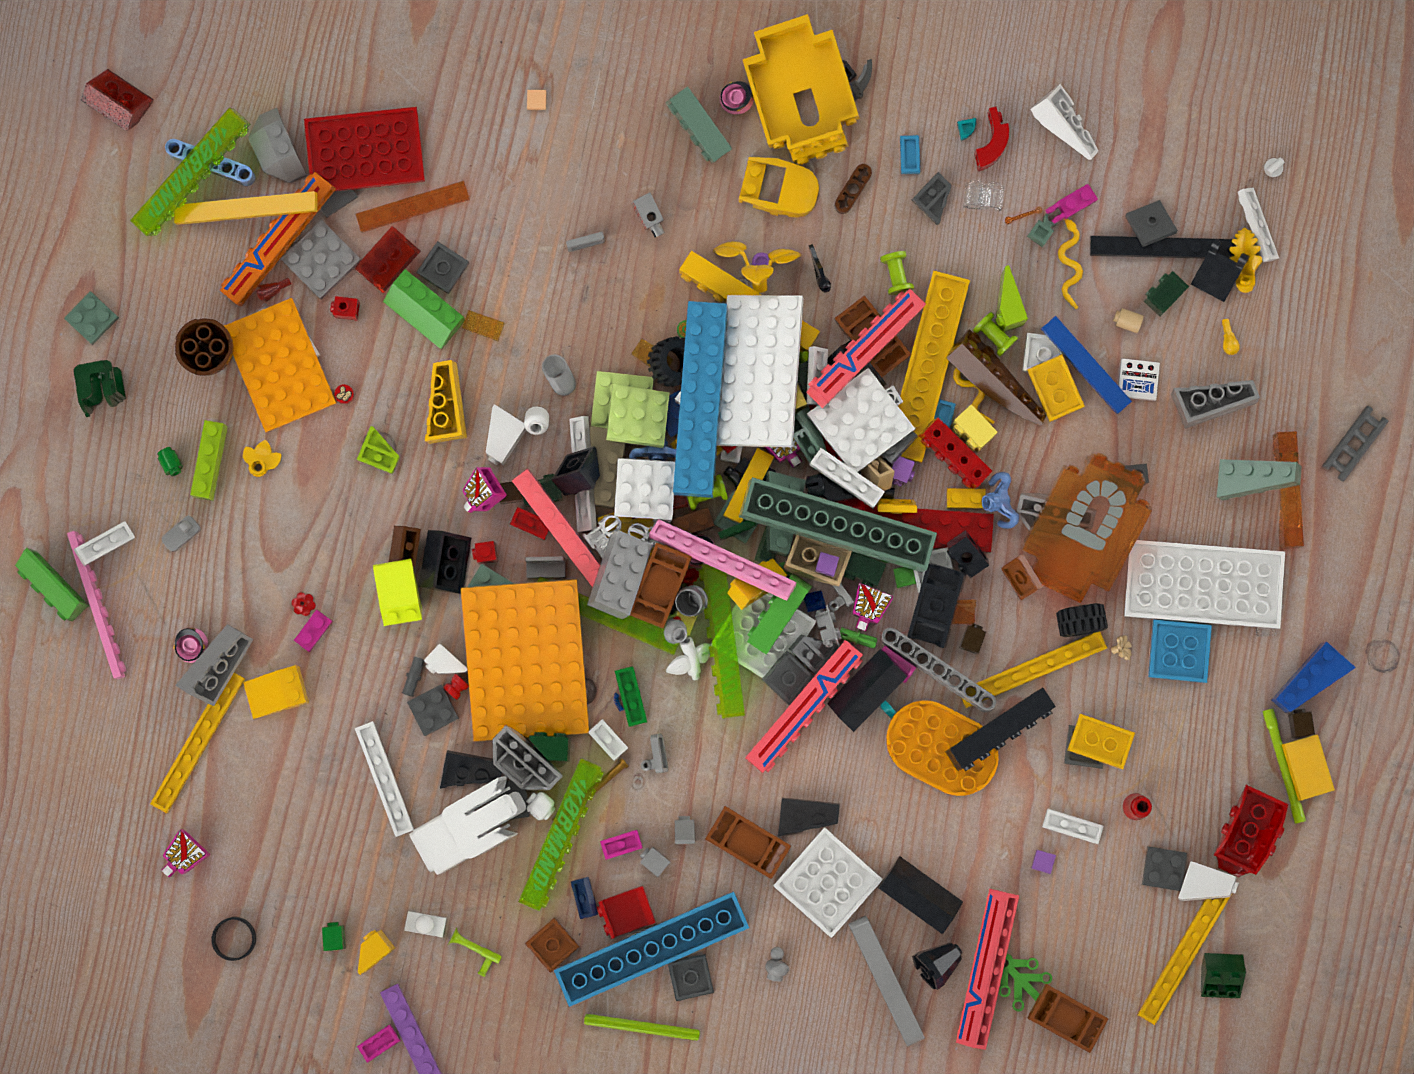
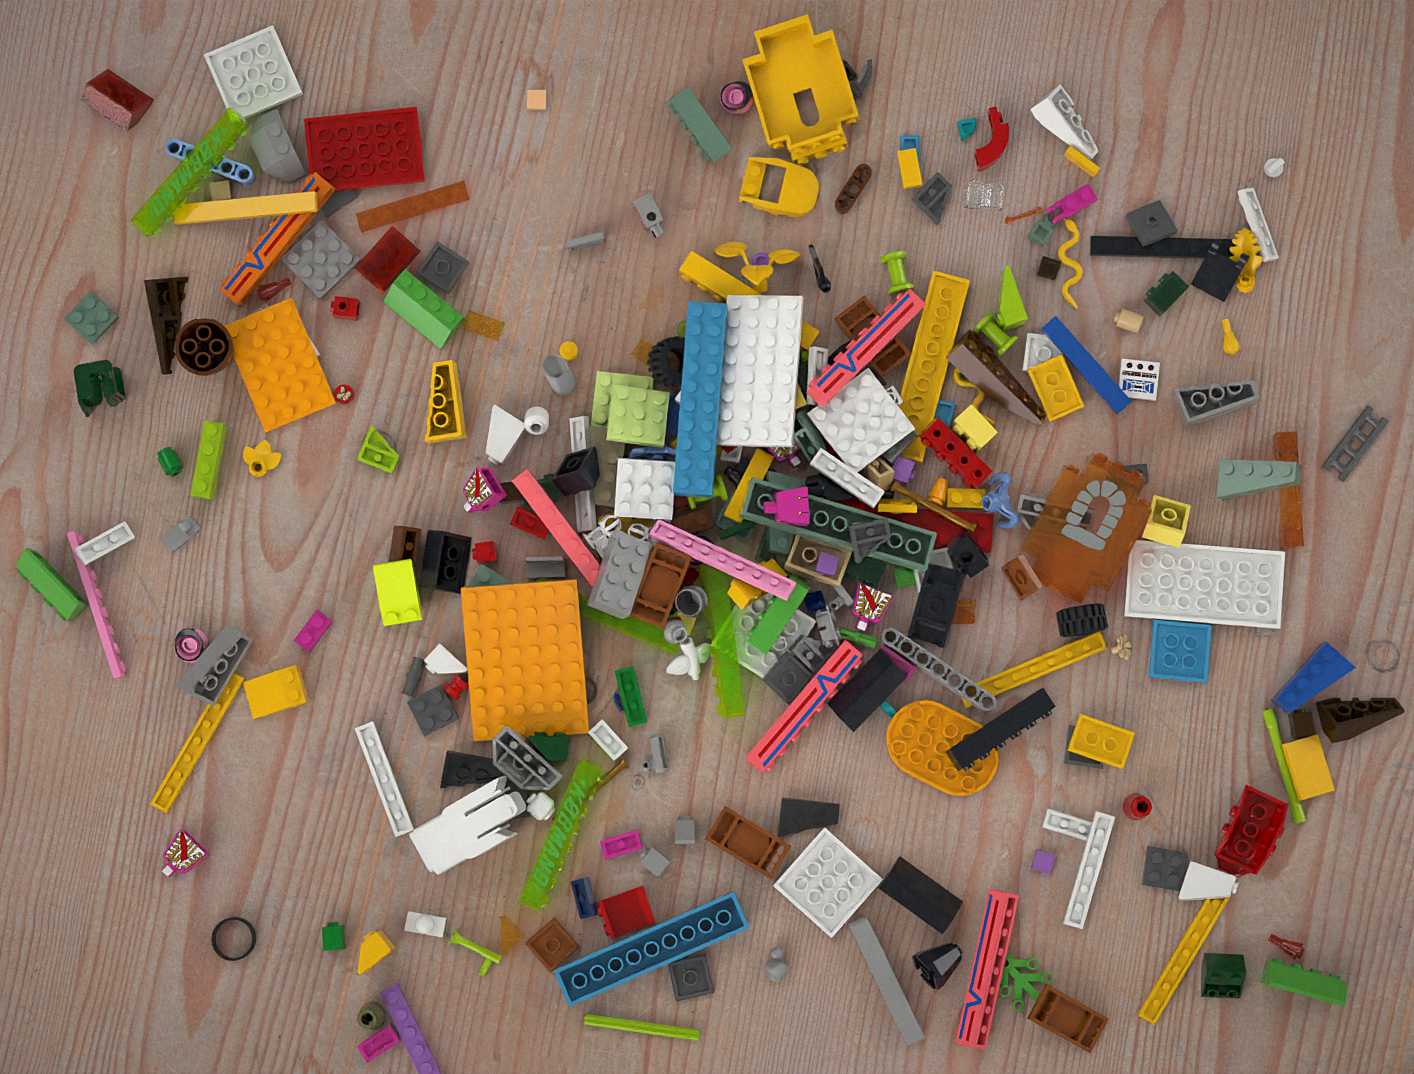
(165, 304): none -> dark brown wedge
(220, 190): none -> tan tile
(253, 73): none -> white plate
(308, 605): red plant -> none
(377, 1012): none -> olive plant
(509, 935): none -> clear yellow slope
(568, 350): none -> yellow piece
(790, 506): none -> dark pink torso
(868, 536): none -> dark grey wing
(909, 168): none -> yellow tile
(933, 507): none -> pearl gold bar
(938, 492): none -> light orange cone
(972, 638): dark brown brick -> none
(1048, 268): none -> dark brown tile
(1081, 161): none -> yellow tile
(1089, 869): none -> white plate
(1167, 521): none -> light yellow brick
(1291, 948): none -> clear red cone
(1304, 982): none -> bright green slope
(1349, 719): none -> dark brown wedge

